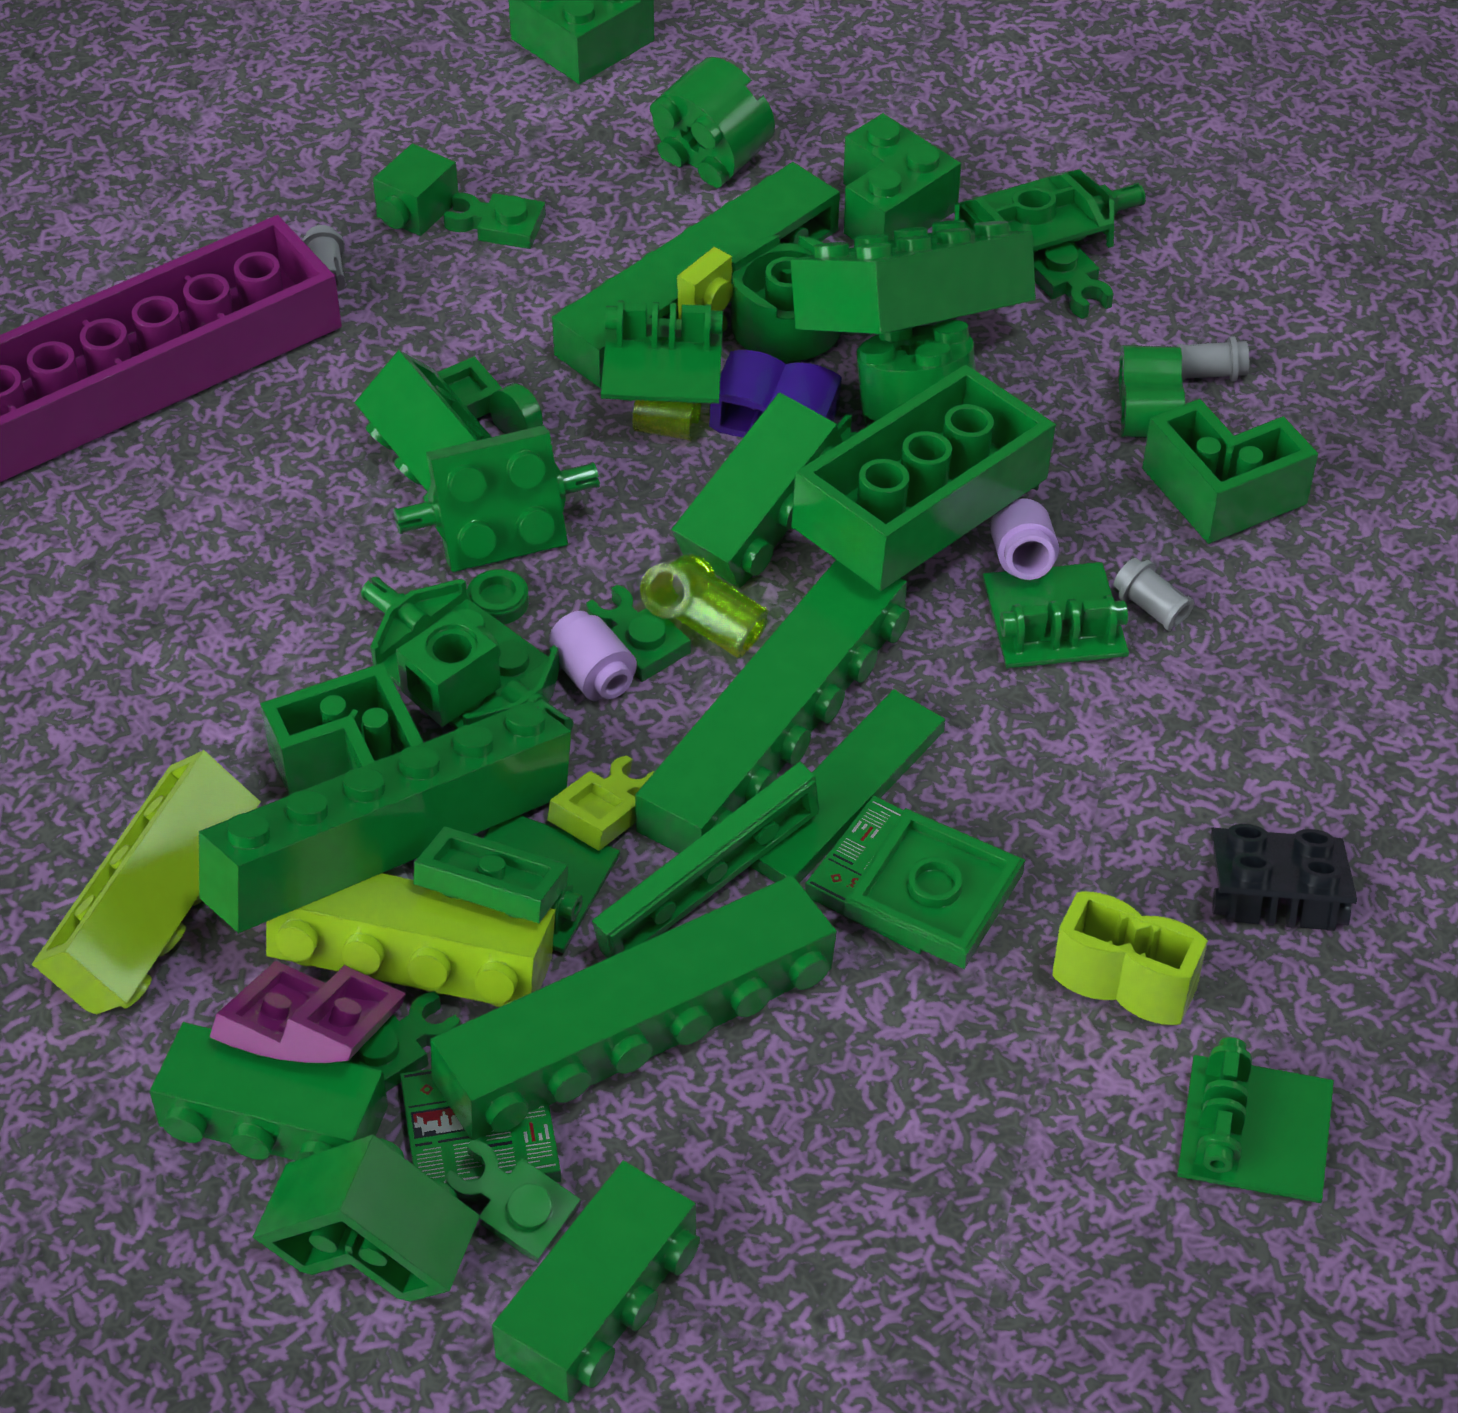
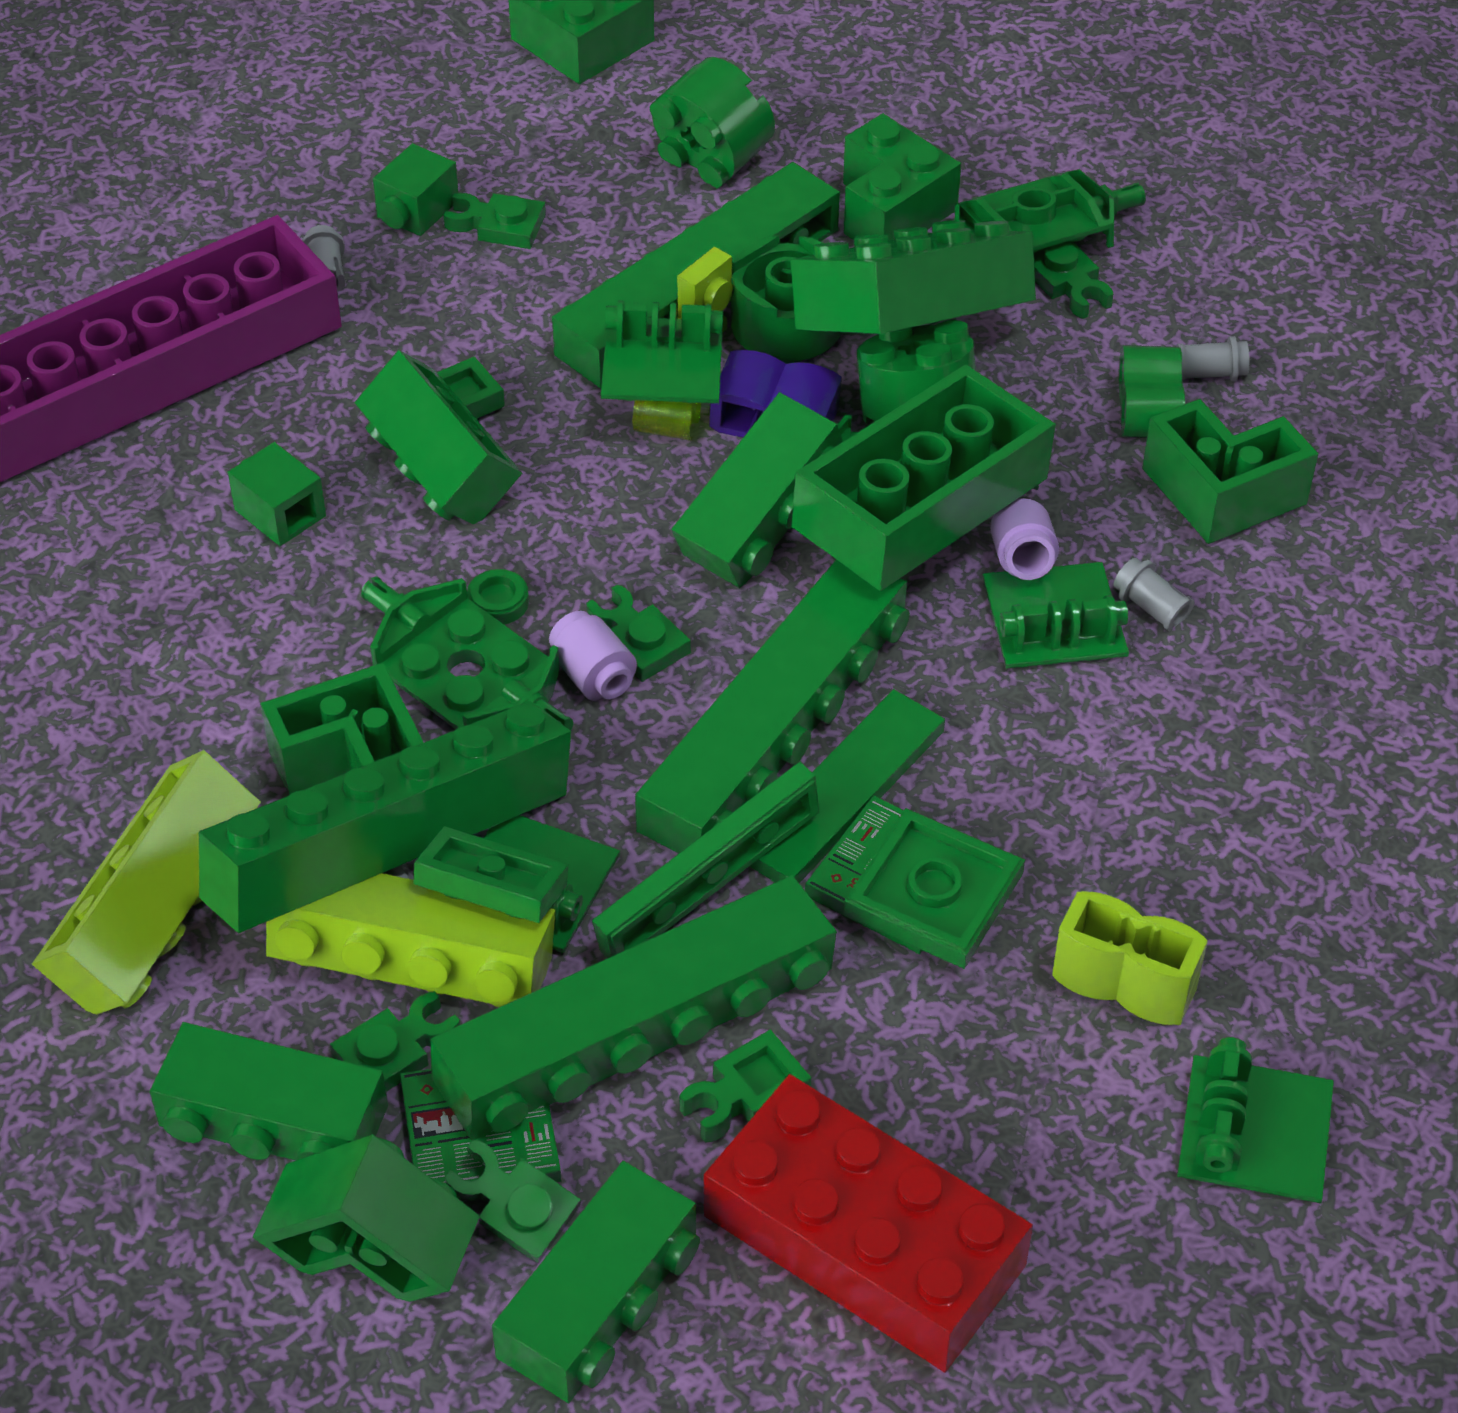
(277, 493): none -> green brick
(303, 1018): magenta slope -> none
(449, 667): green brick -> none
(497, 498): green plate -> none
(514, 409): green tile -> none
(598, 807): lime plate -> none
(707, 604): clear neon green piece -> none
(742, 1084): none -> green plate
(867, 1221): none -> red brick
(1278, 866): black hinge -> none

